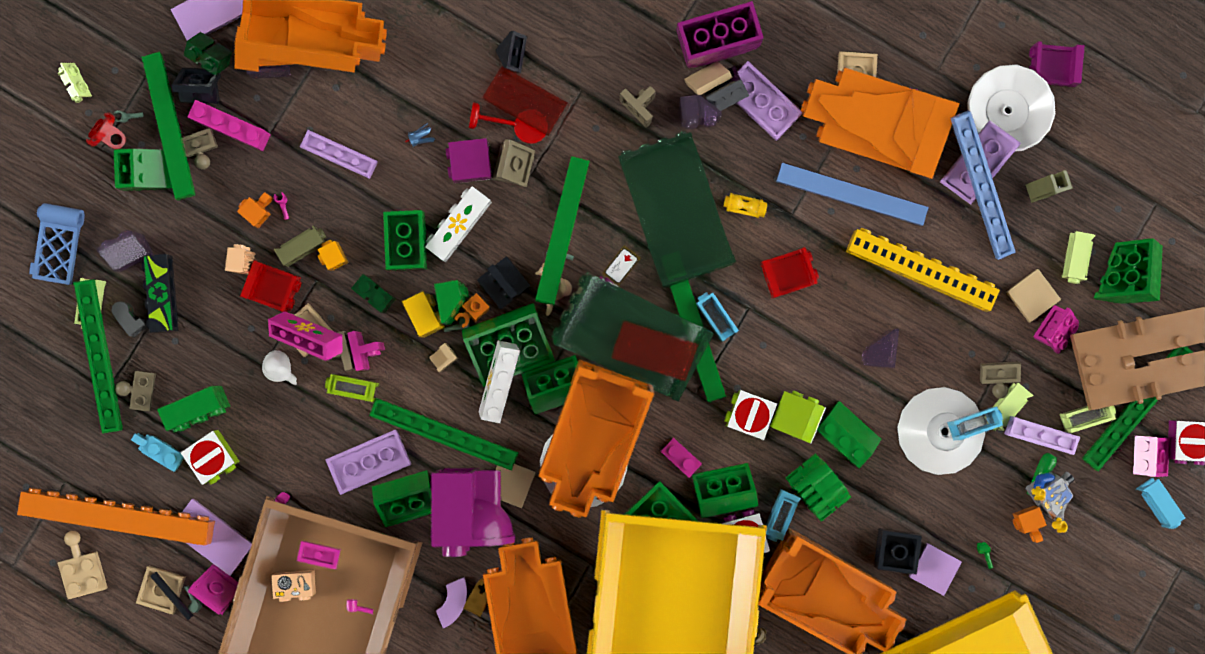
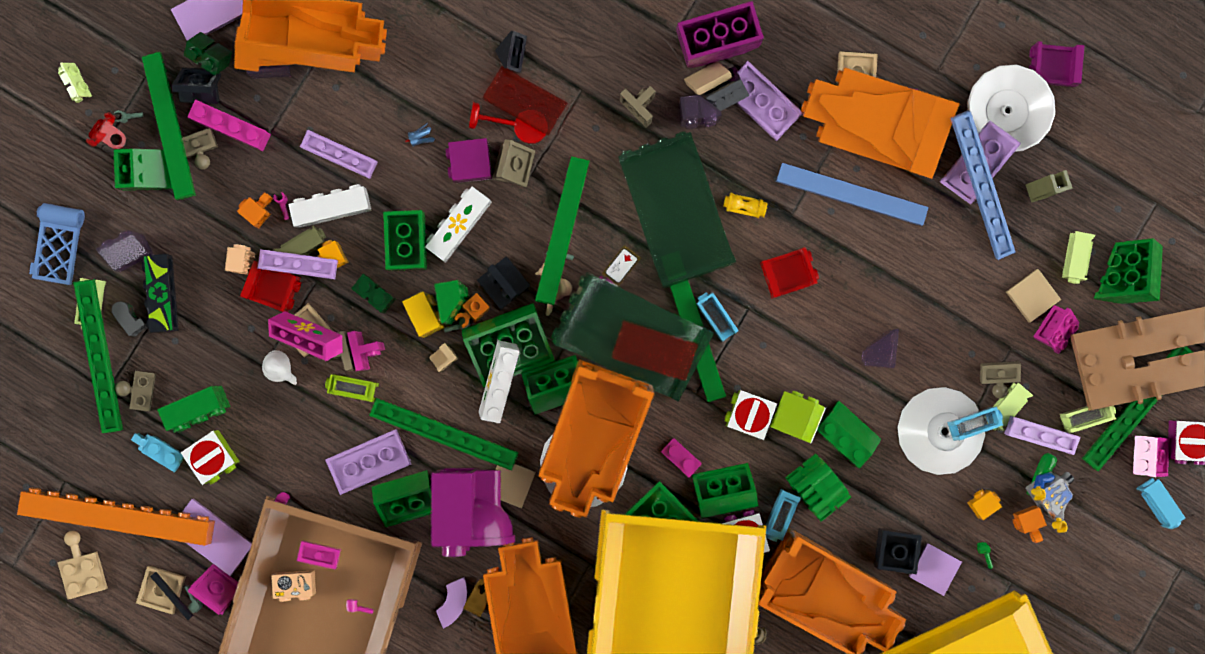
(297, 264): none -> lavender tile
(329, 207): none -> white brick
(922, 270): yellow brick -> none
(984, 503): none -> light orange brick

